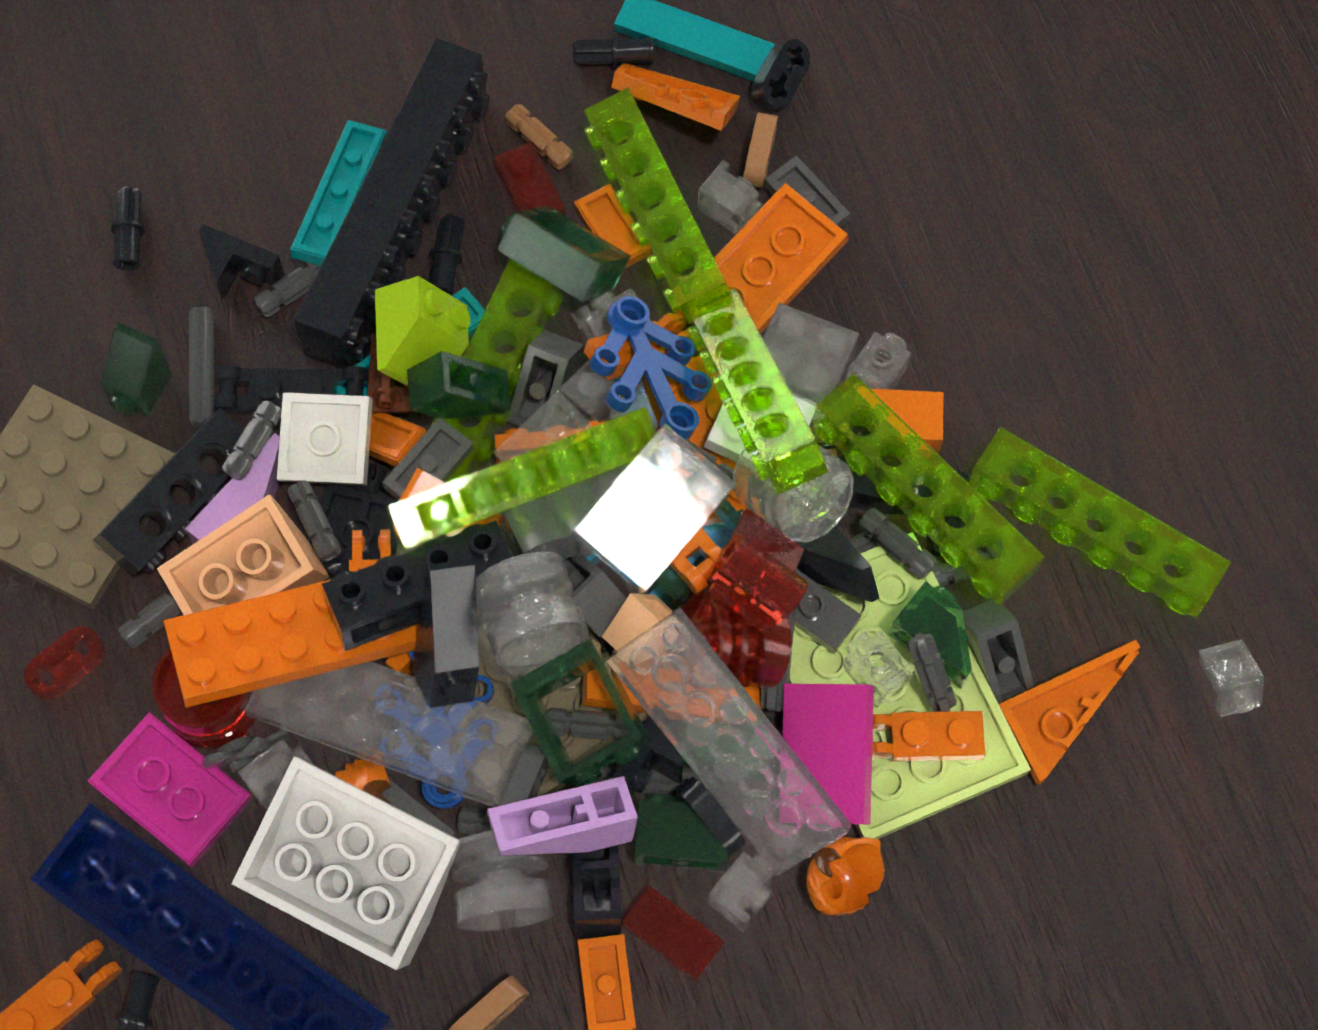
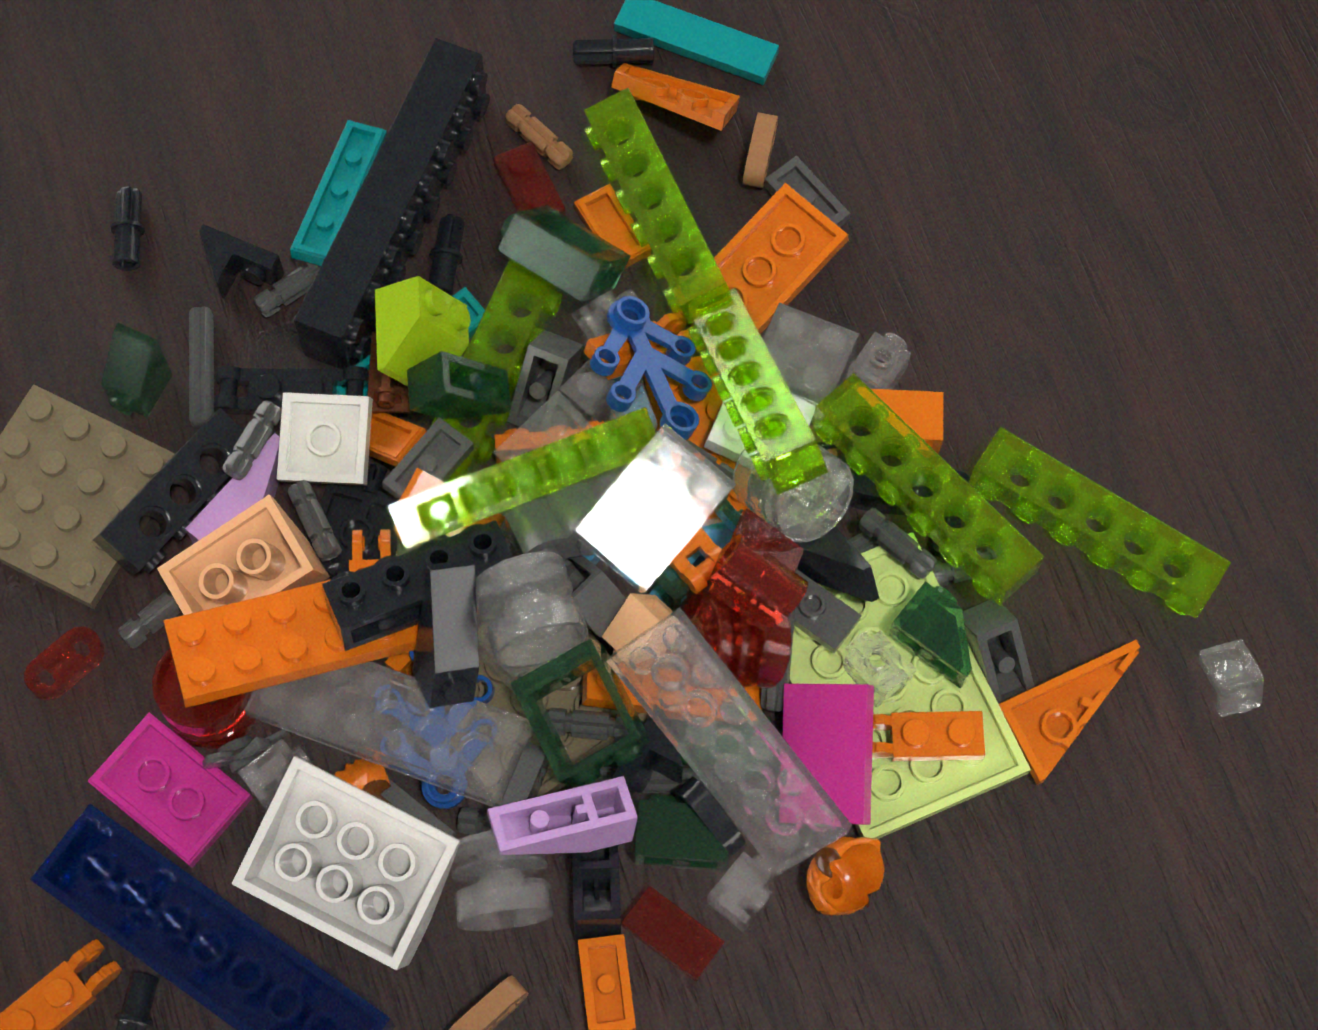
(728, 198): clear brick -> none
(786, 78): black beam -> none
(932, 672): dark grey axle -> none

